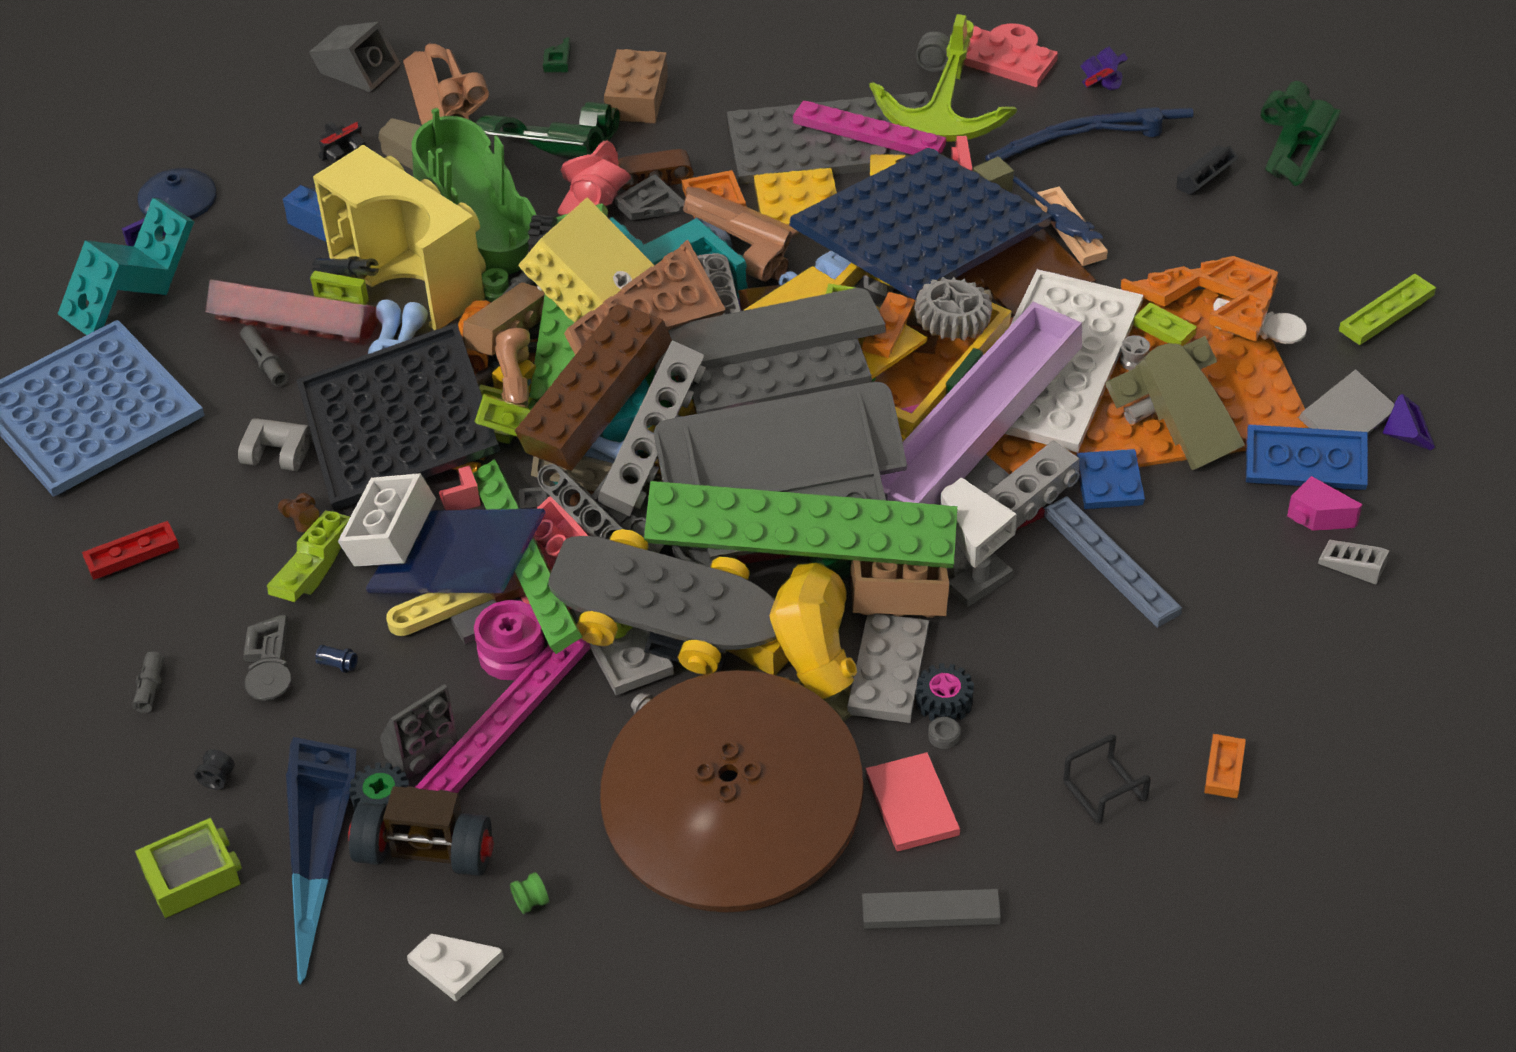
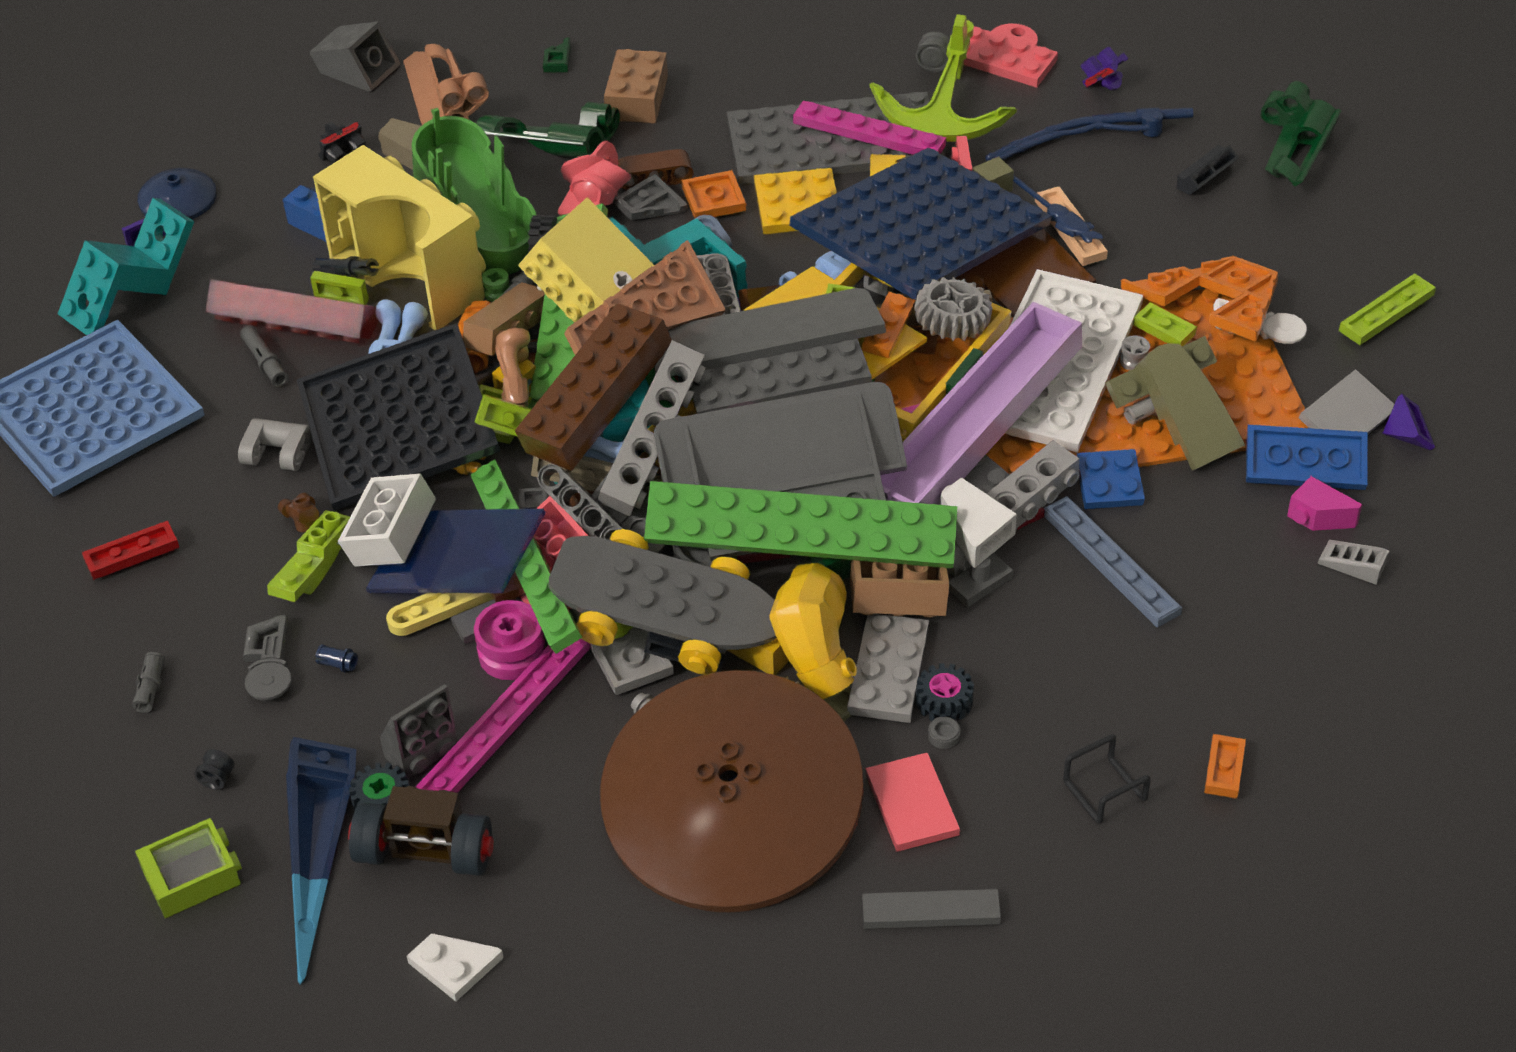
(462, 496): coral panel -> none
(529, 893): bright green wheel -> none
(766, 235): nougat panel -> none

